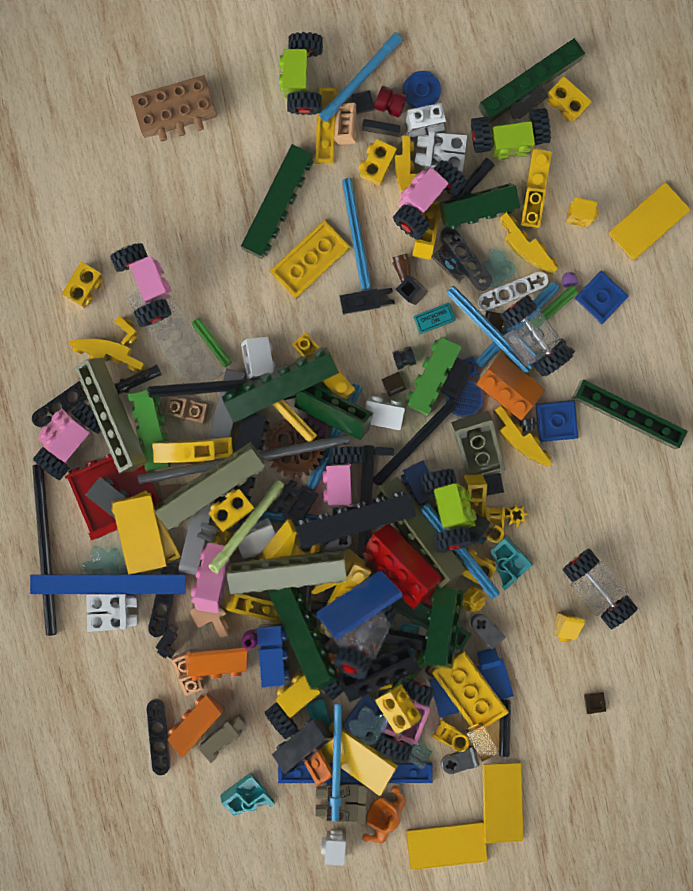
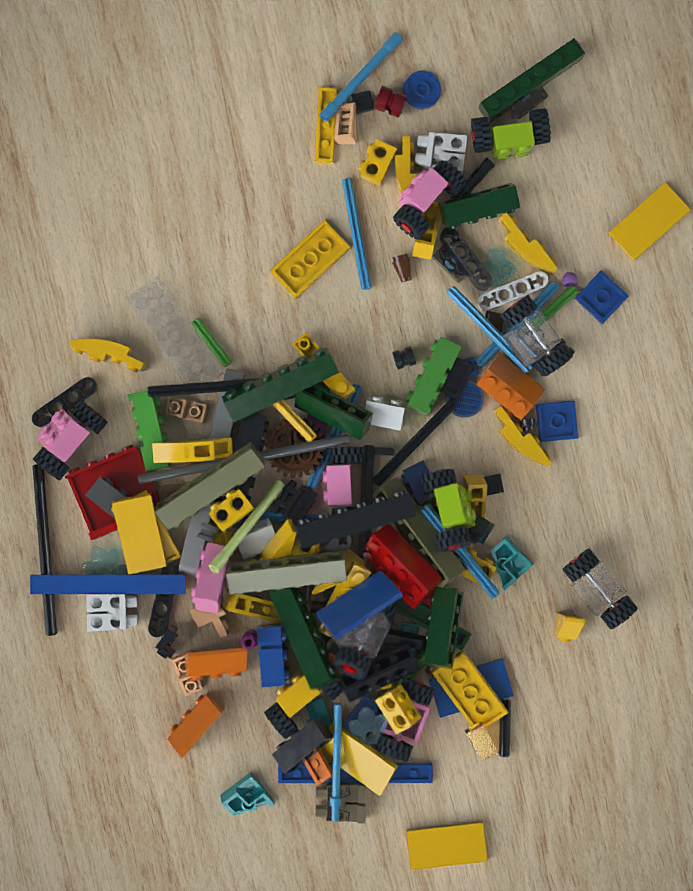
(78, 282): yellow brick -> none
(110, 415): olive brick -> none
(127, 325): yellow bracket -> none
(149, 281): brick -> none
(153, 371): black pin -> none
(155, 737): black beam -> none
(174, 107): medium nougat piece -> none
(222, 736): dark tan hips -> none
(257, 357): white brick -> none
(277, 201): dark green brick -> none
(295, 71): brick -> none
(334, 847): white brick -> none
(364, 300): black hinge -> none
(381, 128): black tile -> none
(384, 816): orange piece -> none
(393, 384): dark brown tile -> none
(411, 290): black brick -> none
(419, 755): clear light blue tile -> none
(427, 117): white hips -> none
(434, 318): teal tile -> none
(449, 735): yellow piece -> none
(463, 761): flat silver piece -> none
(473, 600): yellow gear -> none
(478, 444): olive slope -> none
(488, 658): blue tile -> none
(489, 633): flat silver piece -> none
(498, 520): yellow piece -> none
(502, 802): yellow tile -> none
(521, 514): yellow gear -> none
(535, 188): yellow slope -> none
(572, 96): yellow brick -> none
(582, 212): yellow brick -> none
(595, 702): dark brown tile -> none
(629, 414): dark green brick -> none

